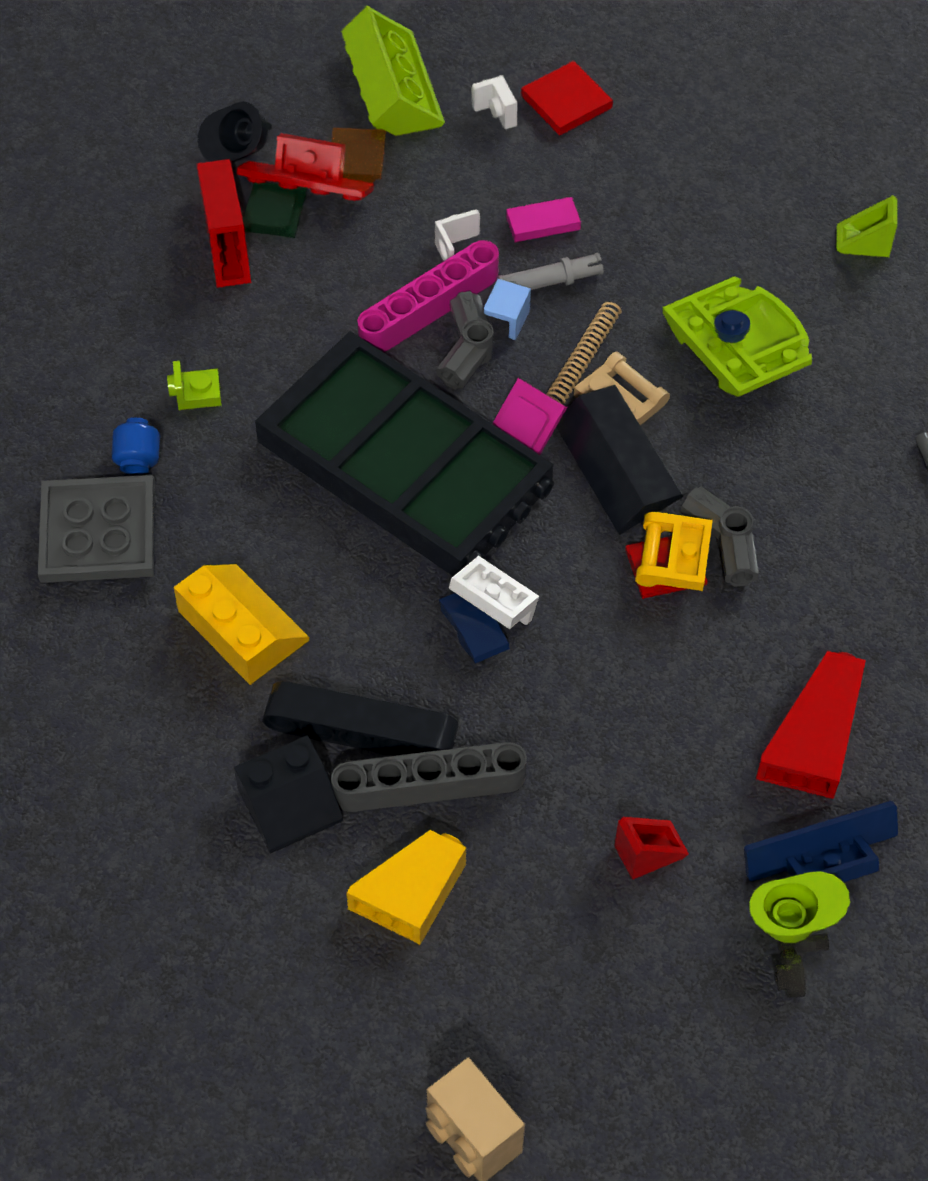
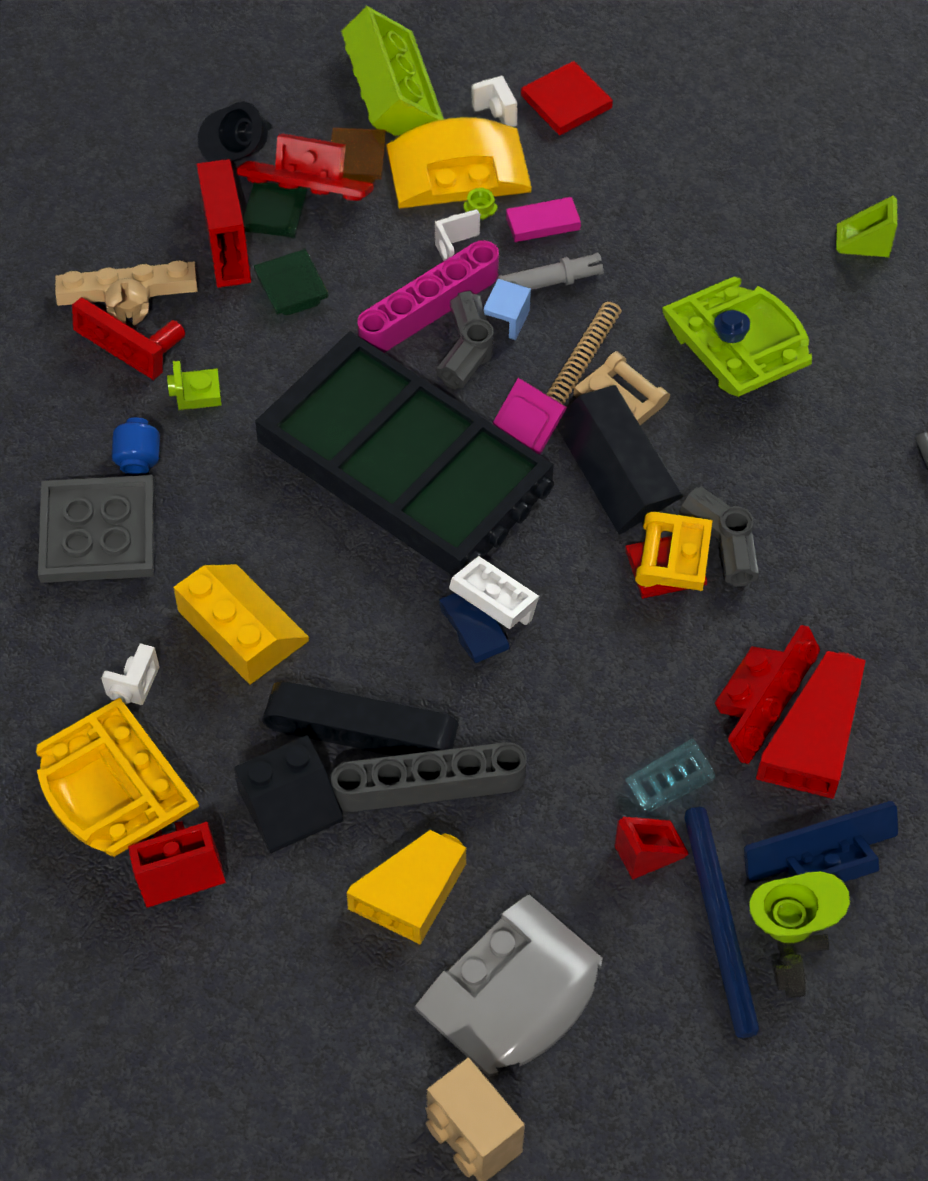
(110, 781): none -> yellow slope
(123, 341): none -> red piece
(126, 289): none -> tan plate
(137, 677): none -> white bracket
(176, 863): none -> red brick
(291, 282): none -> clear green piece
(453, 157): none -> yellow slope
(483, 201): none -> lime plate
(513, 989): none -> light grey slope
(674, 758): none -> clear light blue slope
(721, 923): none -> dark blue axle
(763, 689): none -> red bracket

